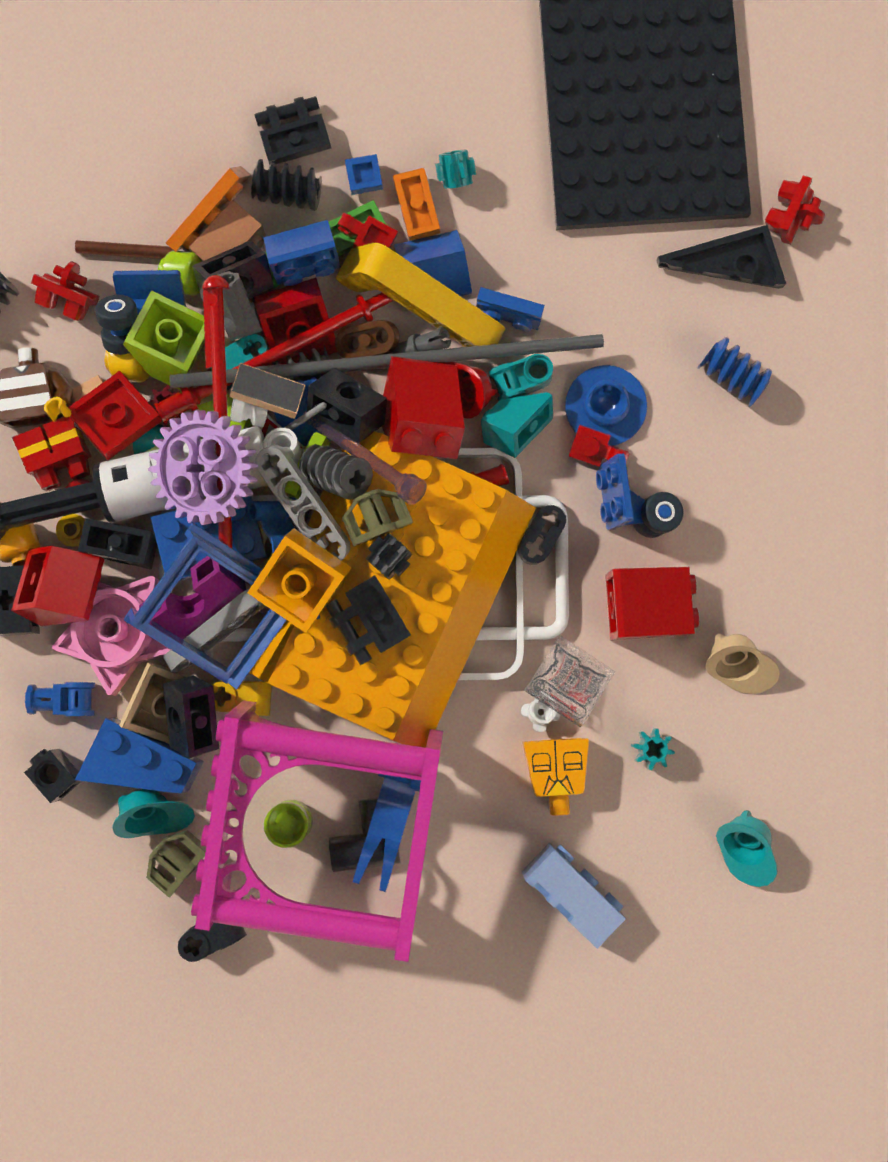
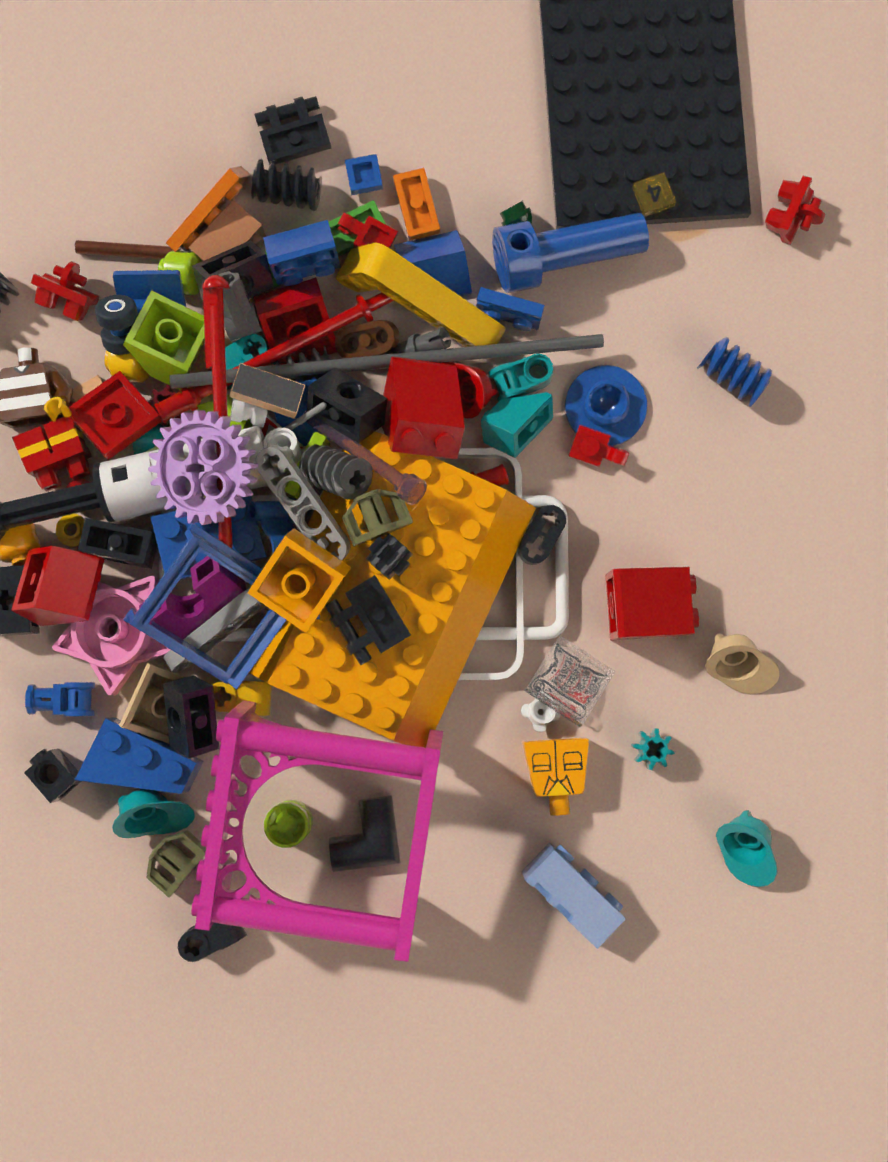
(388, 823): blue flag -> none
(455, 169): teal gear -> none
(516, 214): none -> dark green plate
(525, 255): none -> blue piece
(623, 507): blue plate -> none
(654, 194): none -> clear yellow tile
(737, 257): black wing -> none

